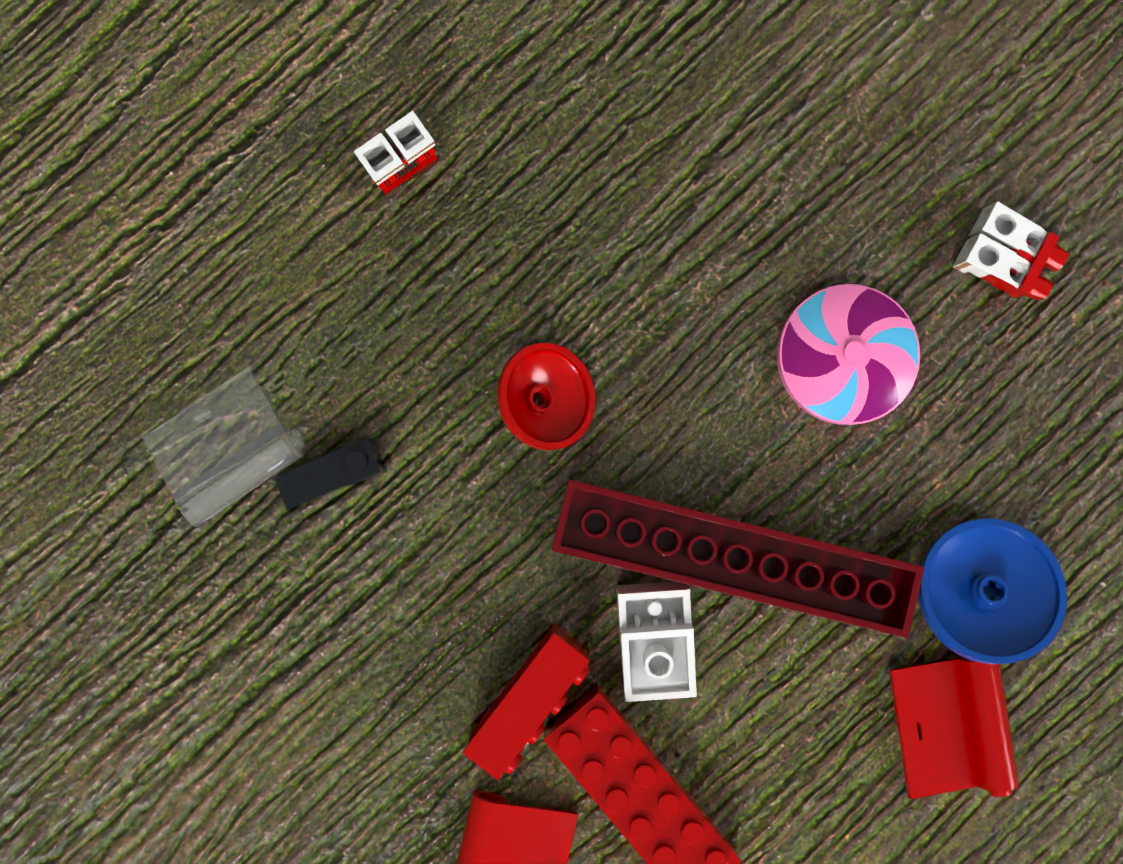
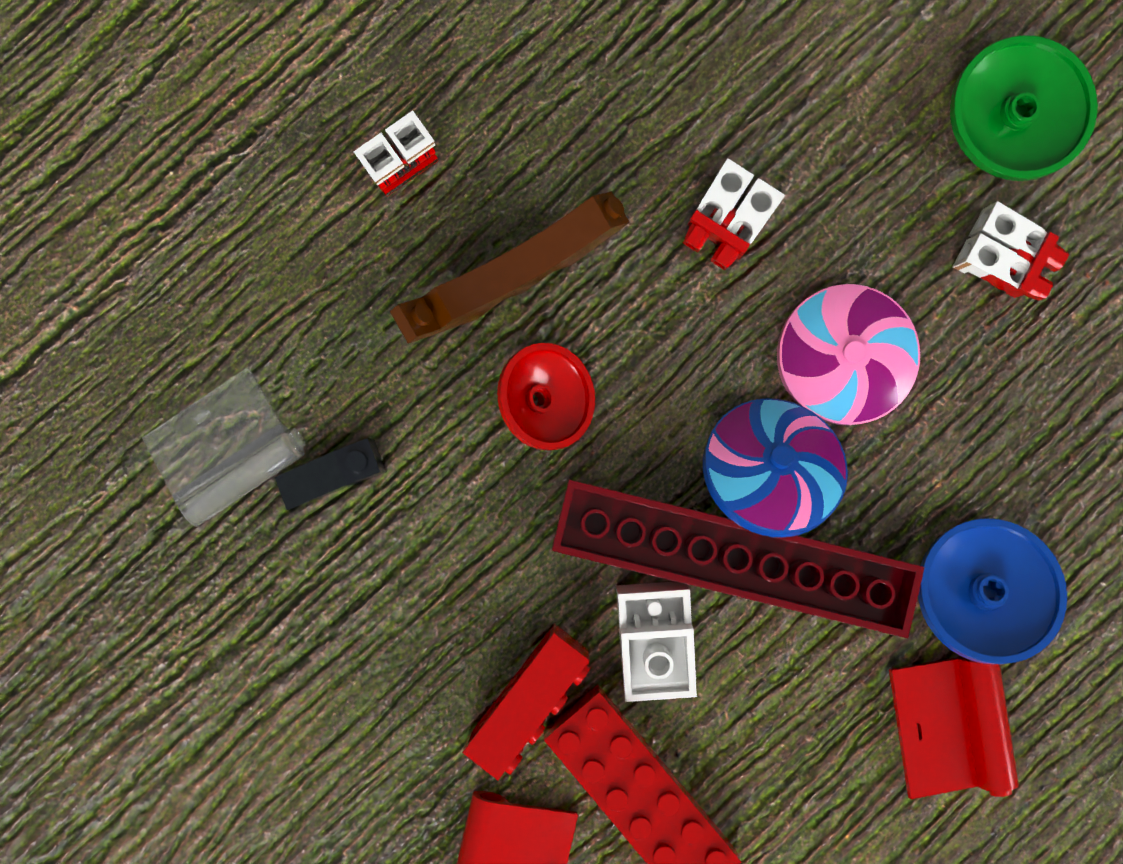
(514, 271): none -> reddish brown arch
(725, 225): none -> white hips
(775, 467): none -> dish
(1023, 108): none -> green dish

